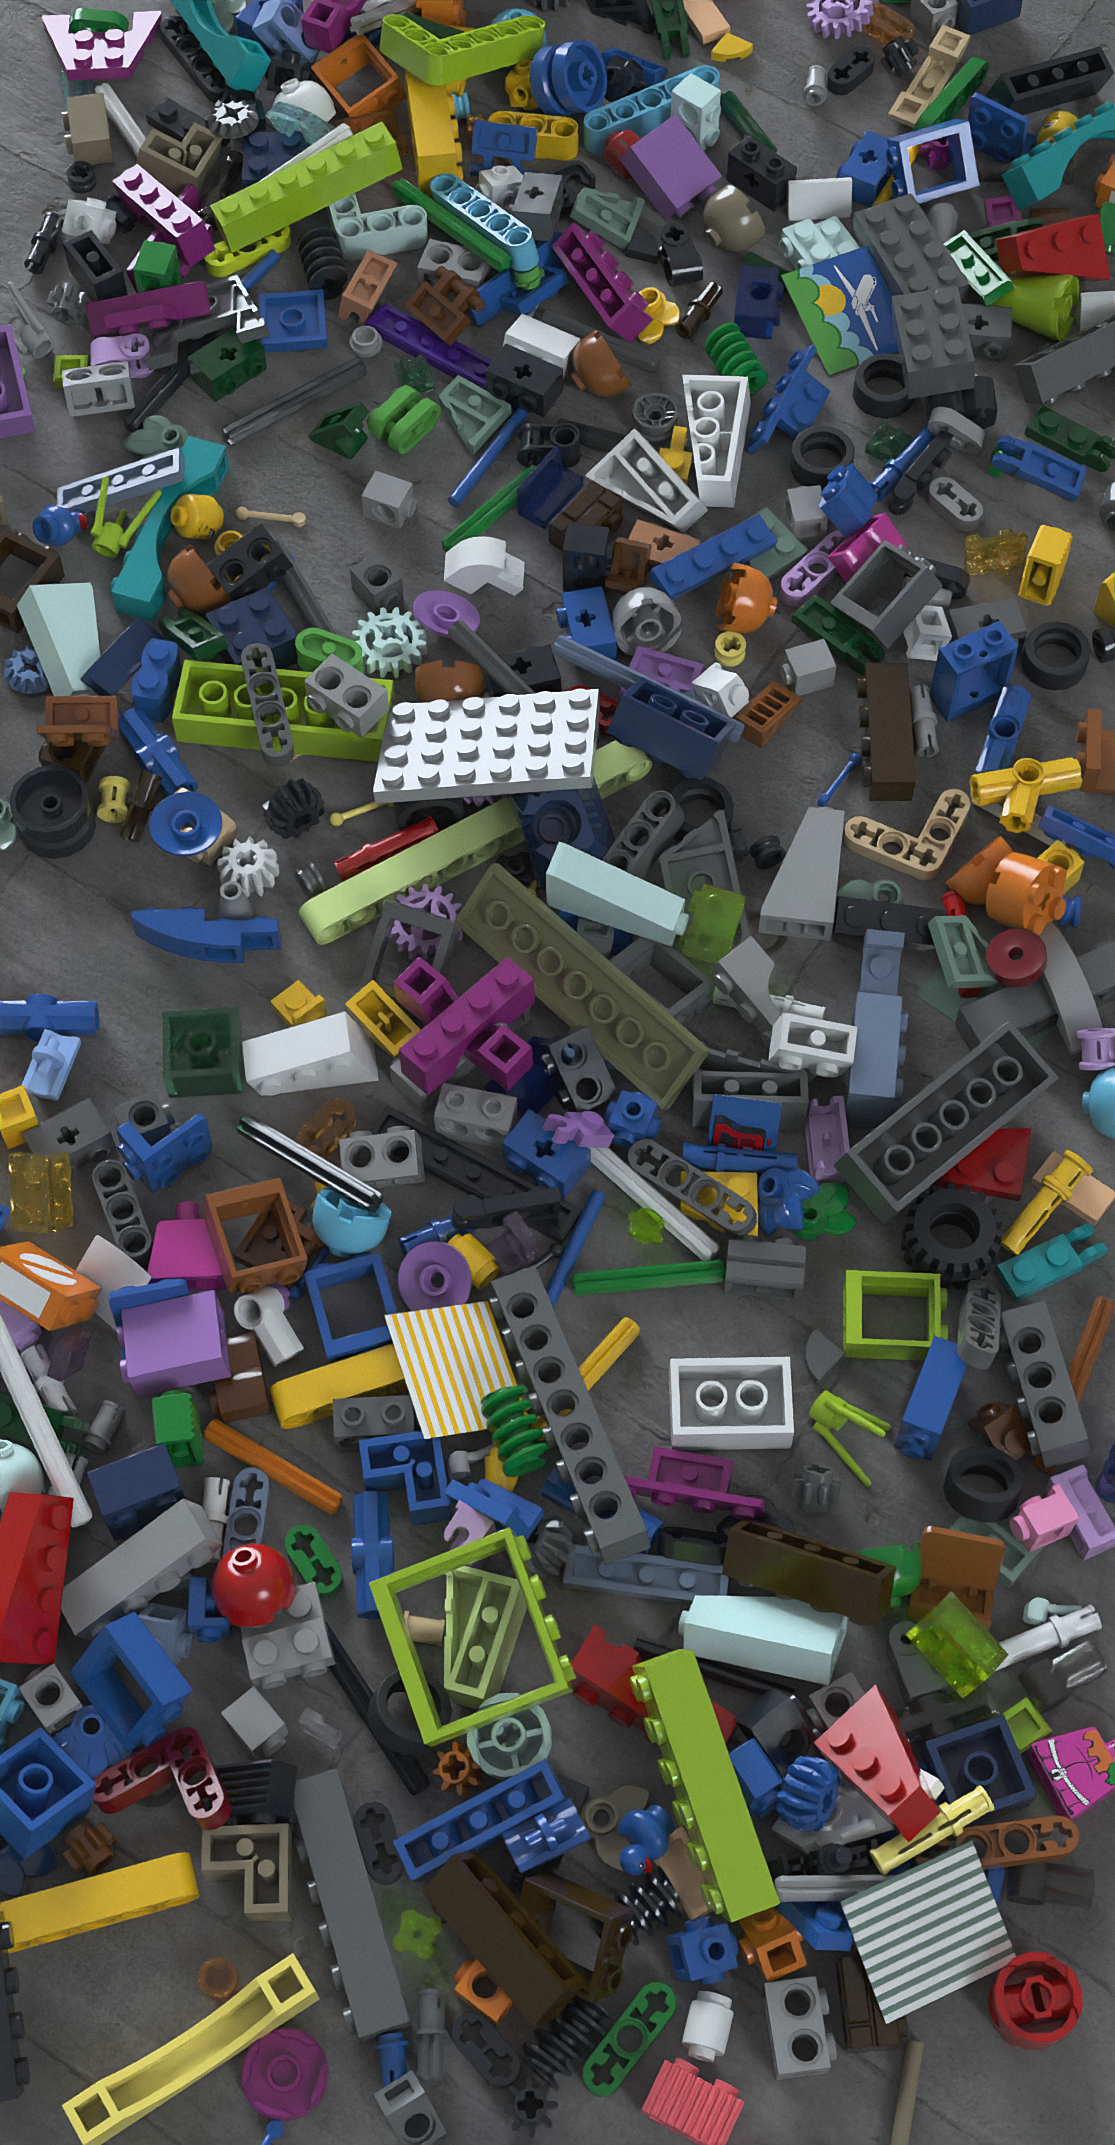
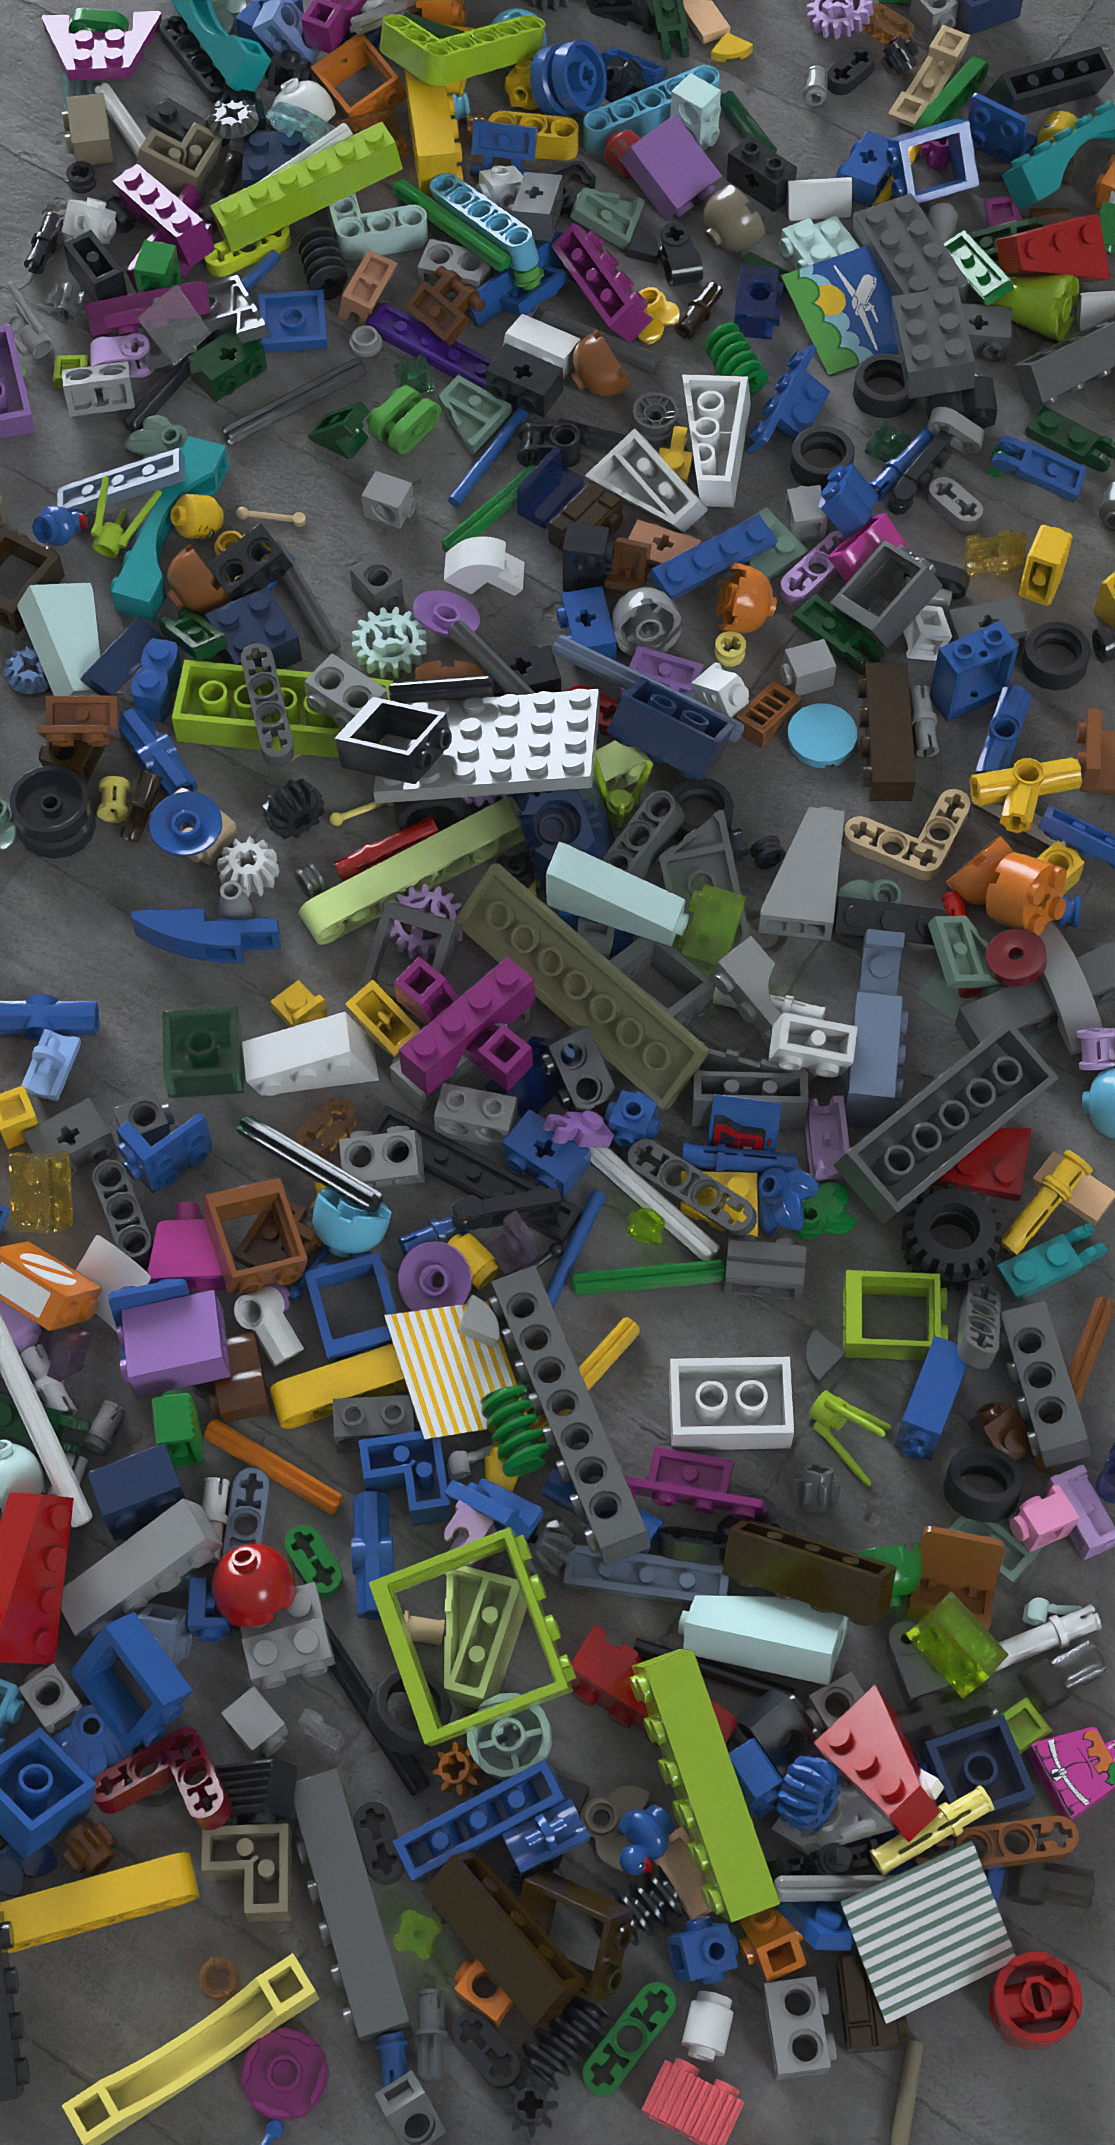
(174, 325): none -> clear piece
(316, 645): bright green brick -> none
(360, 738): none -> black window
(441, 689): none -> black axle
(479, 1322): none -> light grey tile
(619, 802): none -> lime plant
(822, 735): none -> medium azure tile
(854, 760): blue hinge -> none

